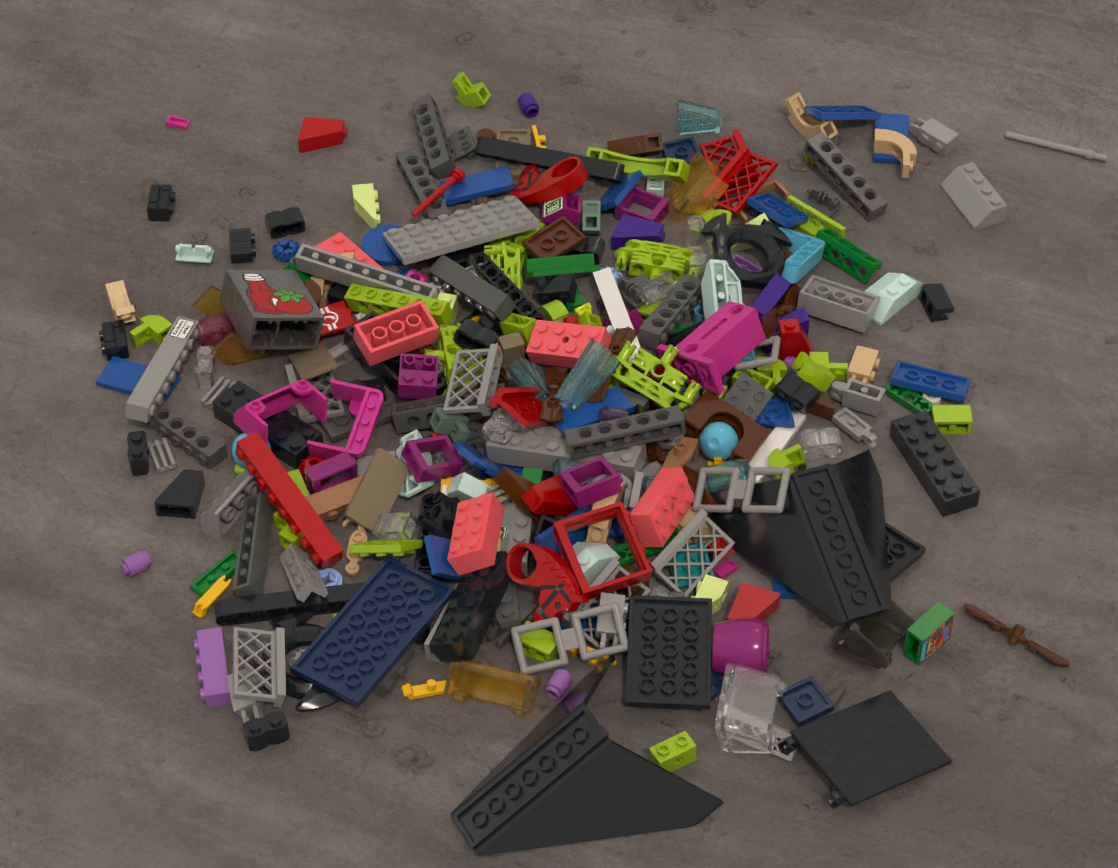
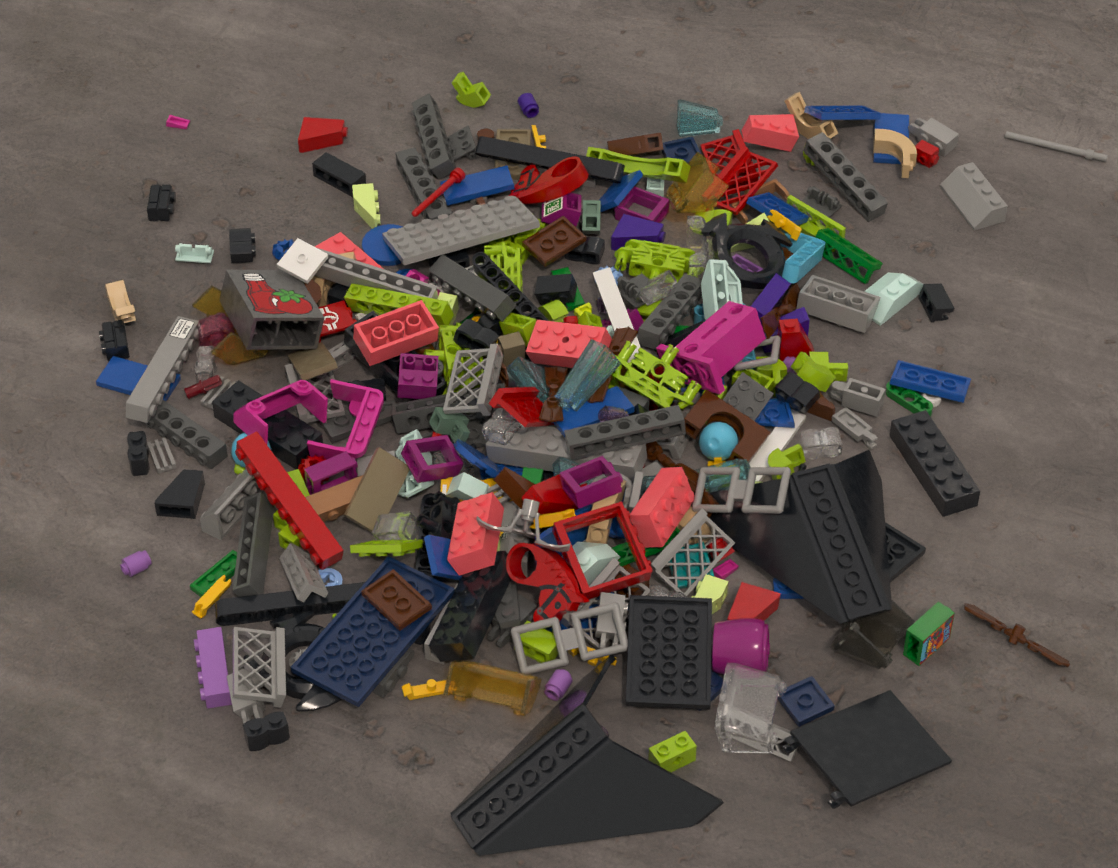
(151, 327): lime brick -> none
(203, 386): none -> dark red axle
(285, 222): black brick -> none
(302, 260): none -> white plate
(337, 173): none -> black brick
(358, 536): tan piece -> none
(396, 599): none -> reddish brown tile
(529, 512): none -> light grey plant
(548, 520): none -> yellow piece
(560, 265): green fence -> none
(682, 453): medium nougat piece -> none
(771, 131): none -> coral wedge
(785, 224): none -> yellow piece
(864, 364): tan hinge -> none
(927, 154): none -> red brick
(952, 419): lime brick -> none

